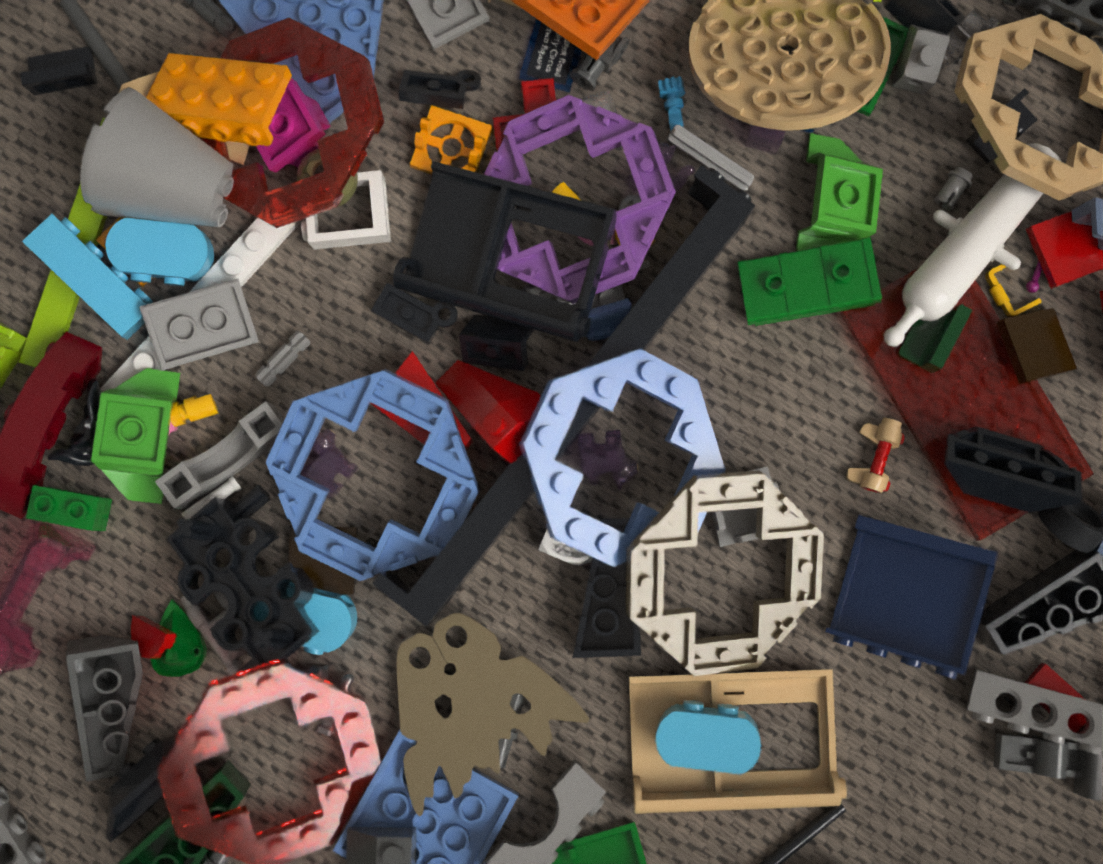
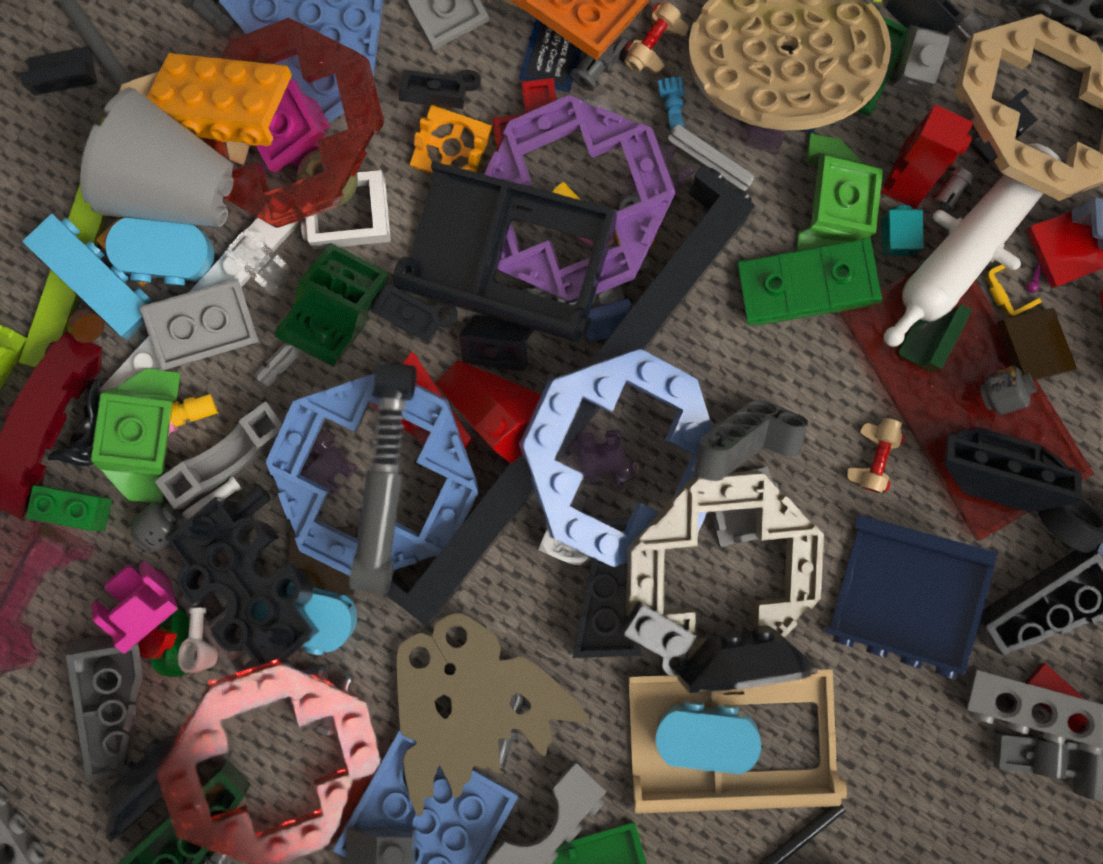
(85, 325): none -> reddish brown tile
(144, 603): none -> dark pink panel
(155, 525): none -> dark grey head
(195, 653): none -> white bar
(260, 262): none -> clear slope
(331, 304): none -> dark green bracket
(373, 563): none -> piece
(641, 53): none -> tan piece
(659, 635): none -> hinge
(744, 434): none -> dark grey beam
(744, 661): none -> black wedge
(902, 231): none -> teal brick
(927, 155): none -> red wedge
(1007, 390): none -> dark grey head

